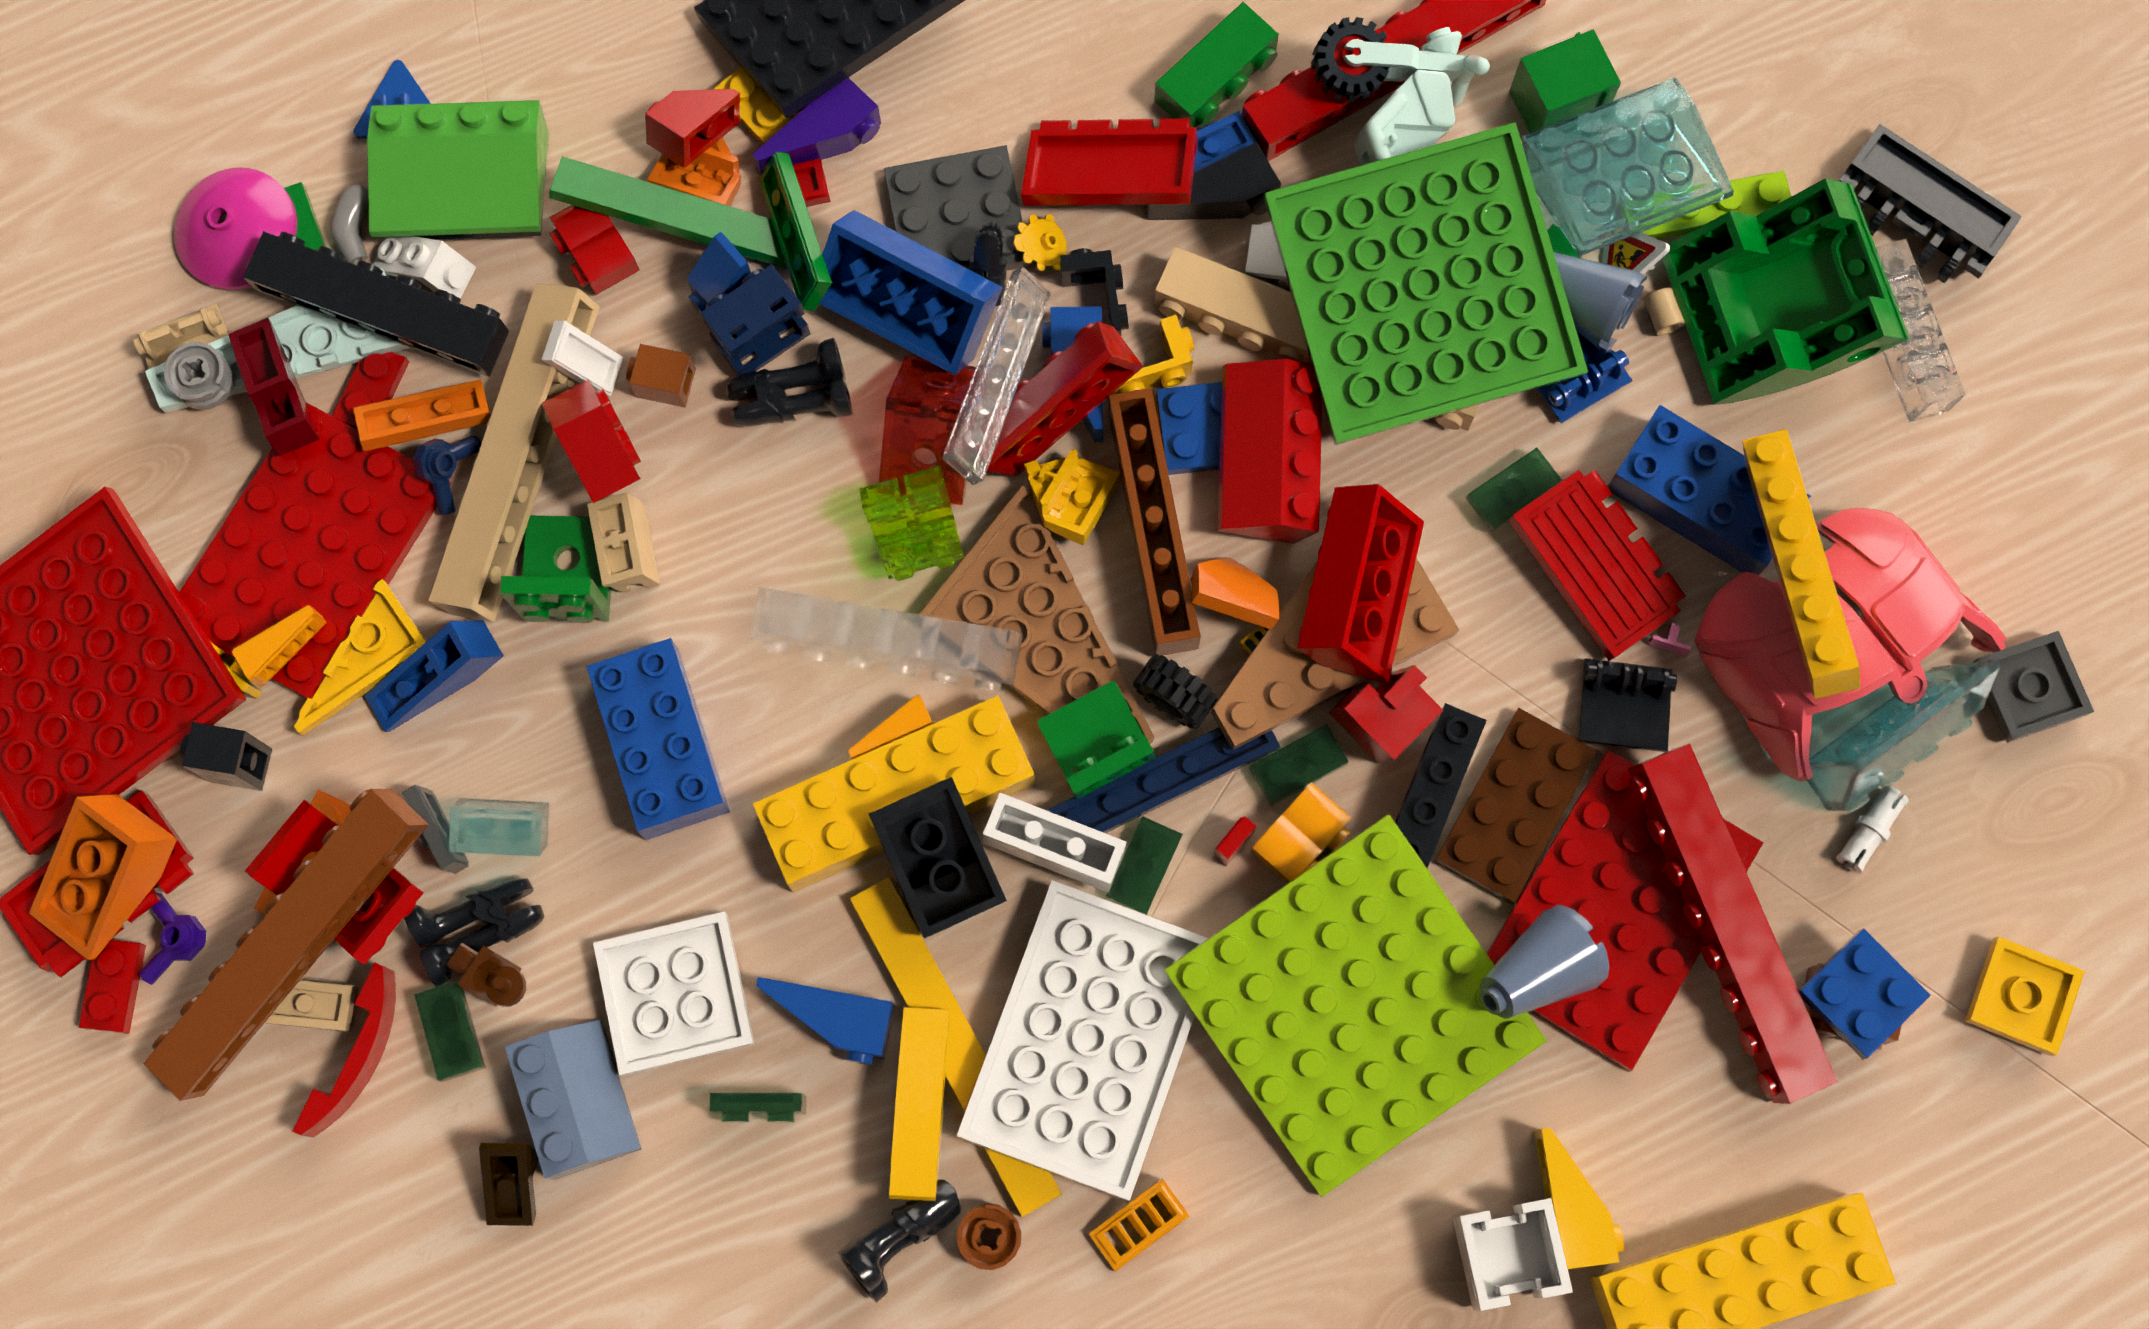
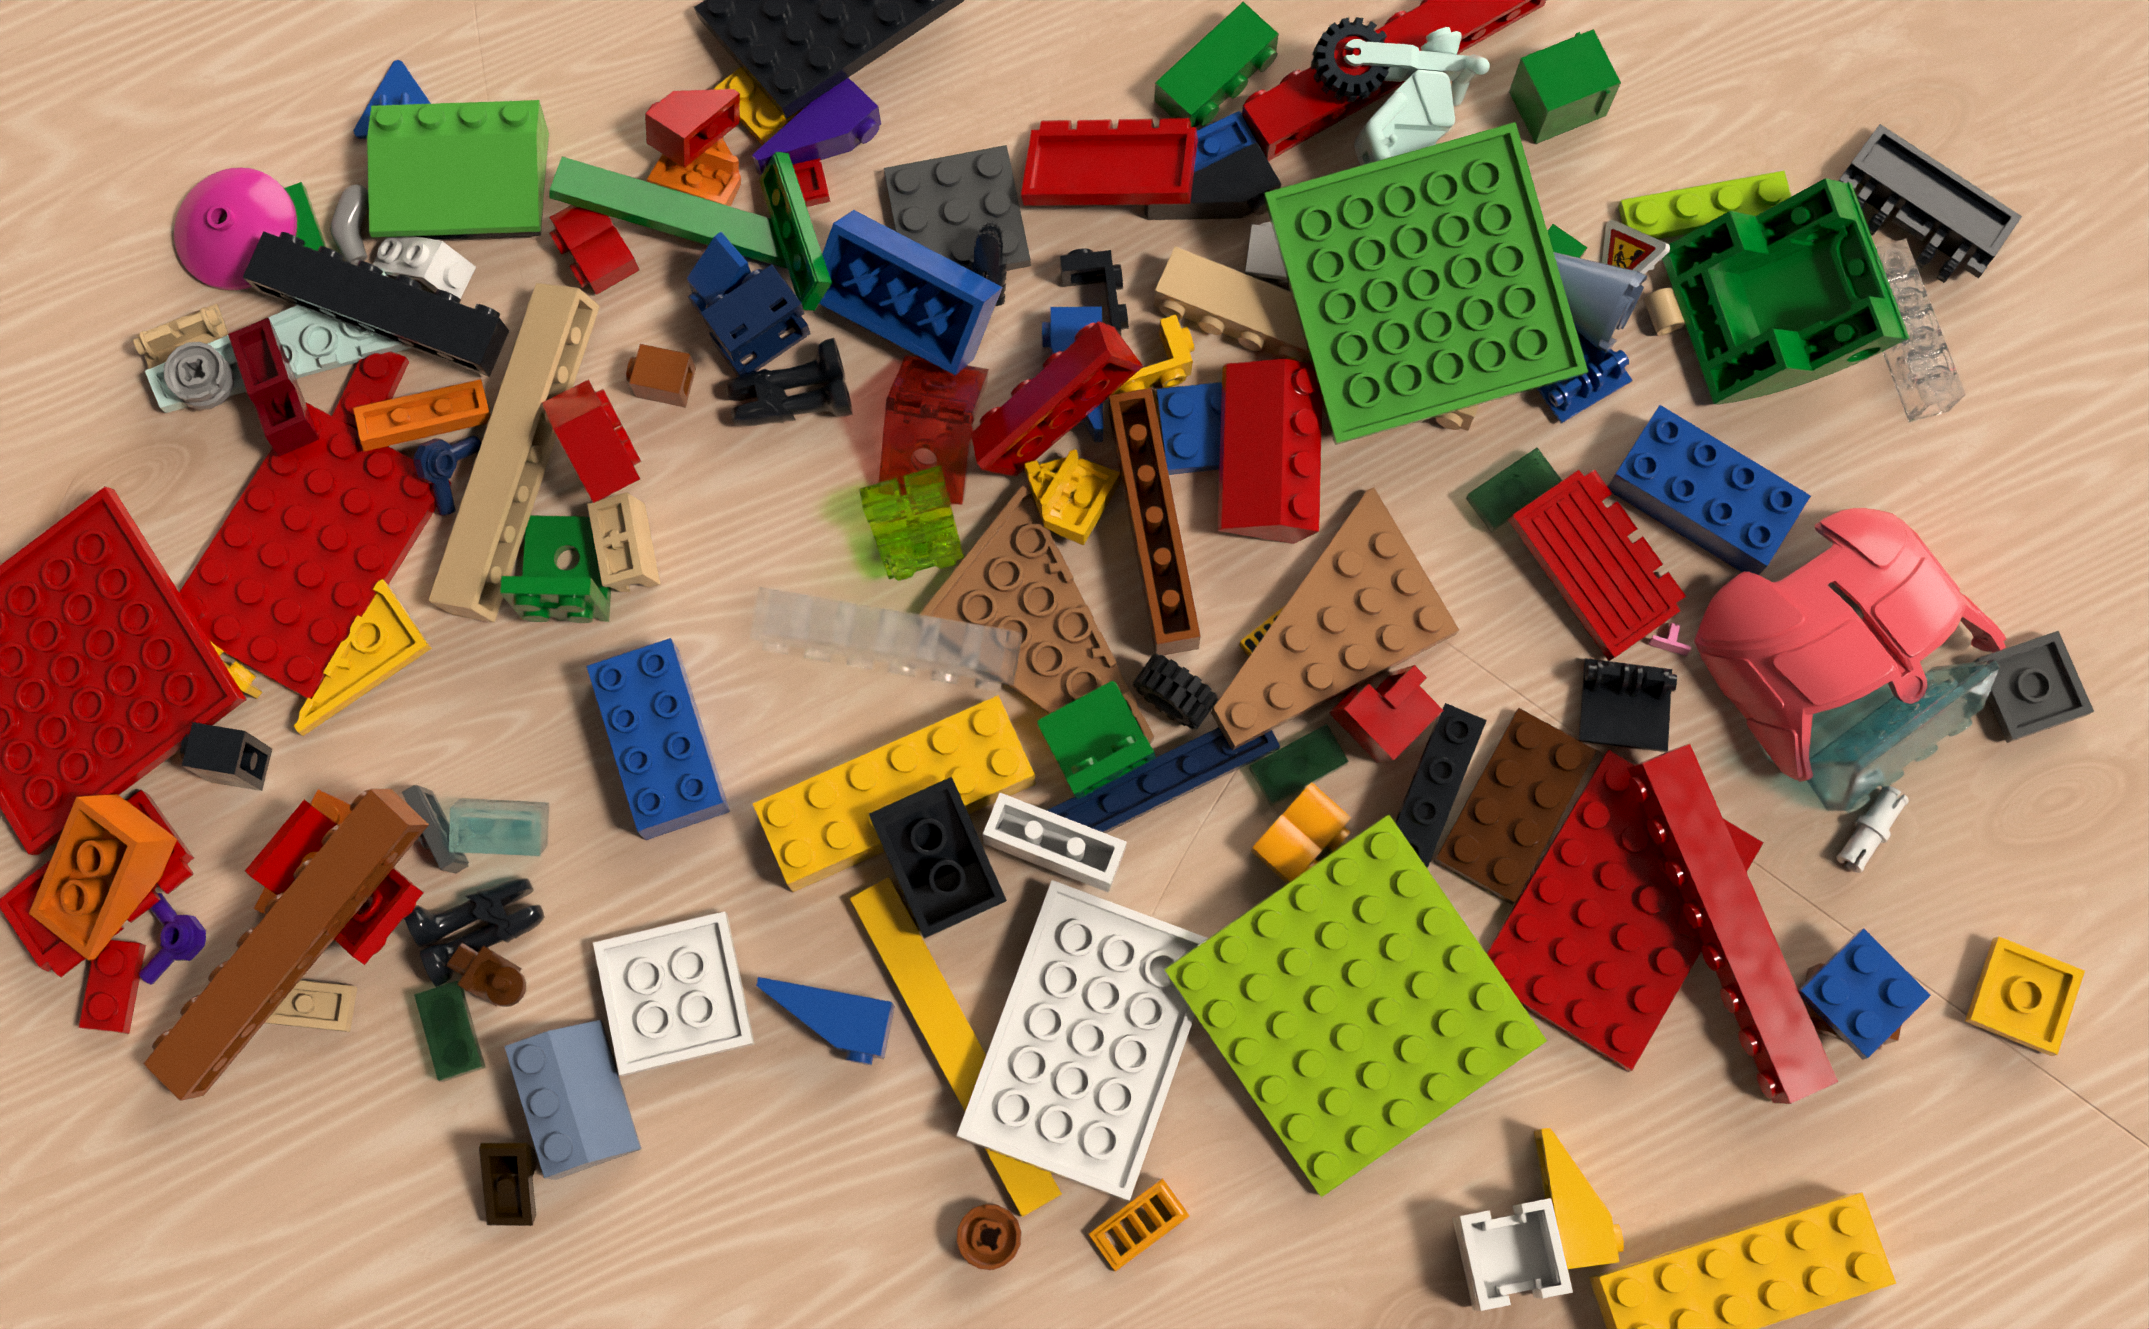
(273, 648): light orange slope -> none
(322, 1108): red slope -> none
(434, 672): blue slope -> none
(582, 357): white tile -> none
(777, 1106): clear green plate -> none
(901, 723): light orange slope -> none
(911, 1224): black piece -> none
(919, 1104): yellow slope -> none
(996, 376): clear tile -> none
(1041, 242): yellow piece -> none
(1144, 866): clear green plate -> none
(1234, 840): red tile -> none
(1235, 591): orange slope -> none
(1361, 582): red slope -> none
(1545, 965): sand blue cone -> none
(1626, 166): clear light blue slope -> none
(1801, 565): yellow brick -> none

